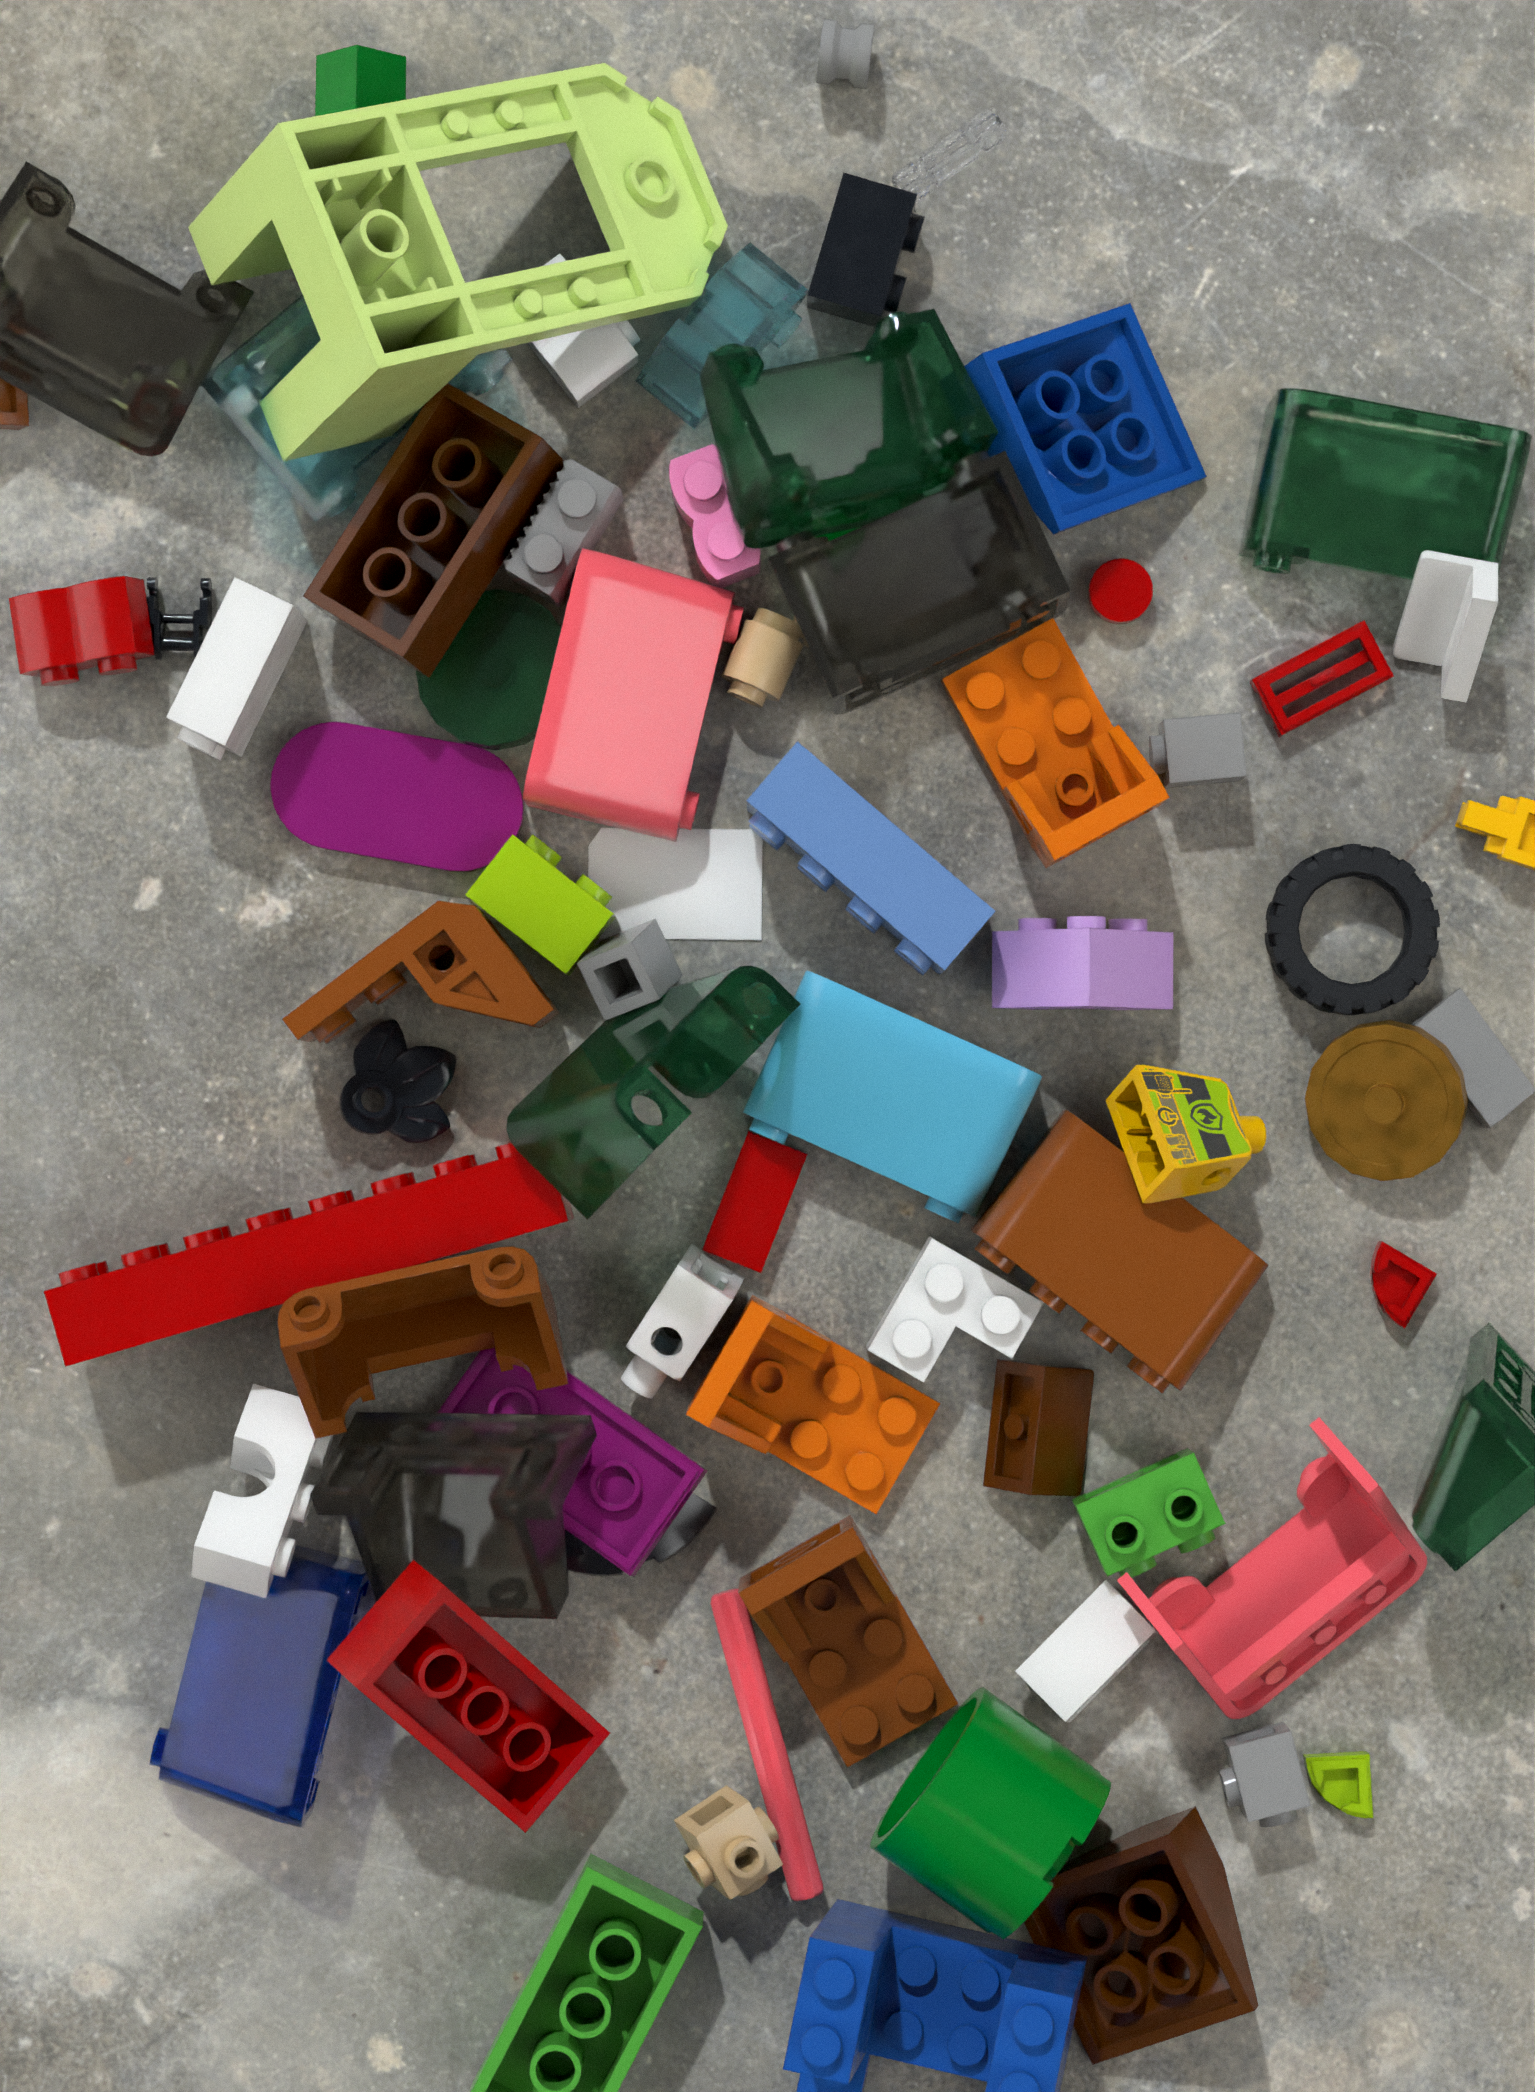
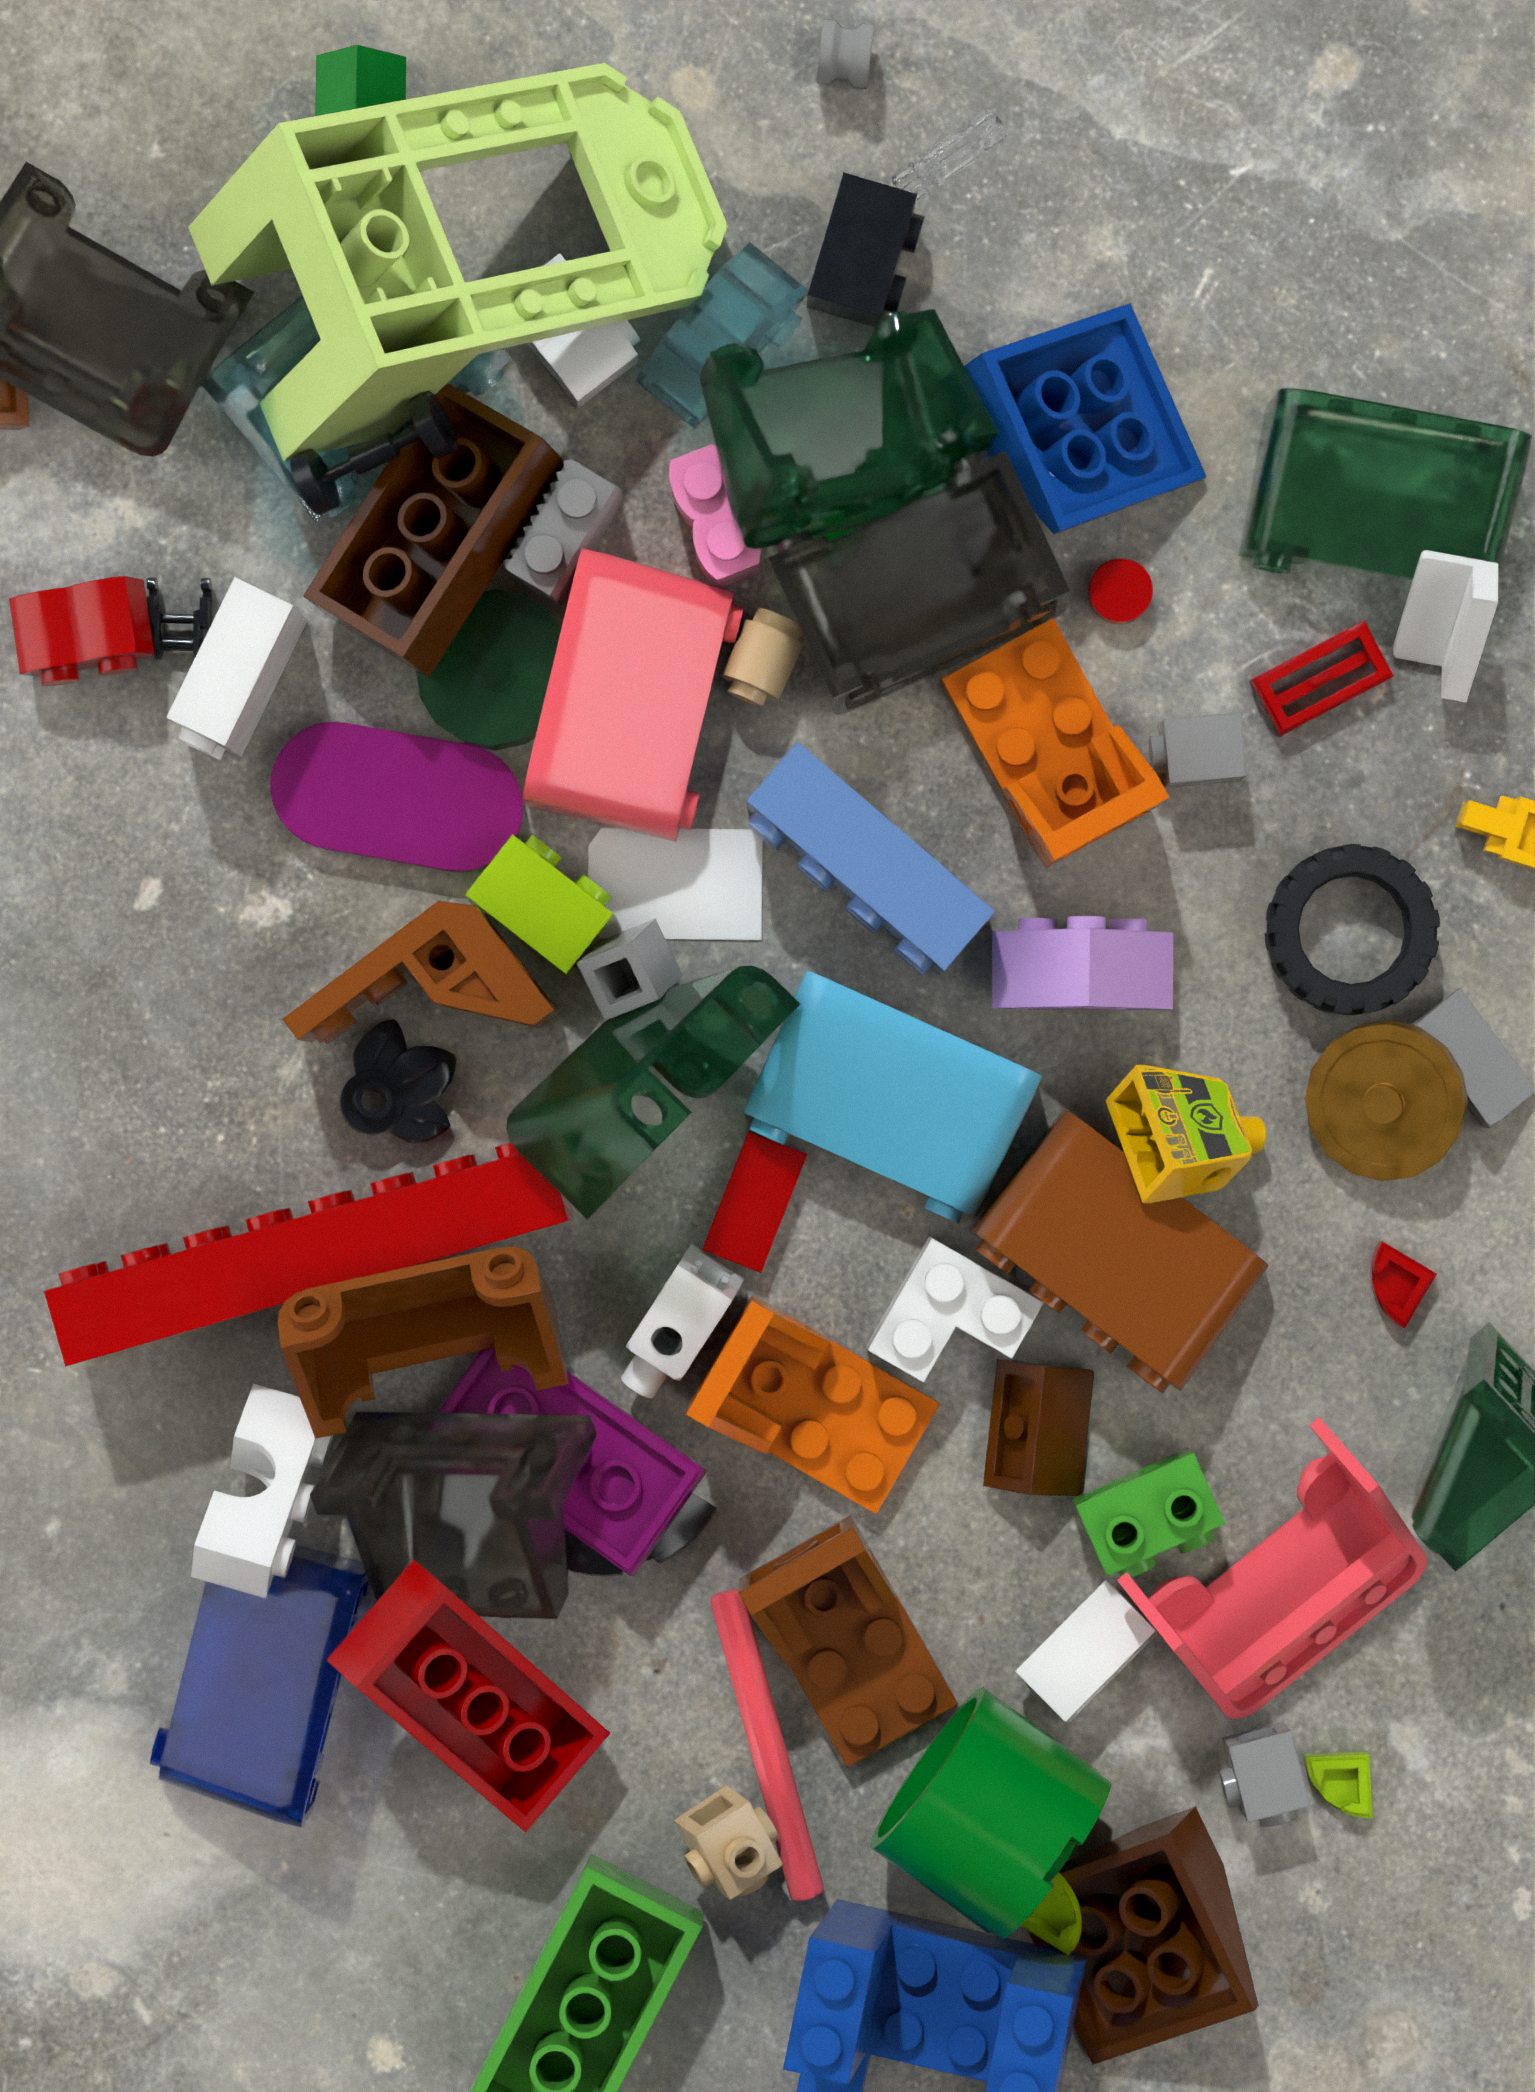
(317, 481): none -> black wheel
(1055, 1917): none -> lime tile

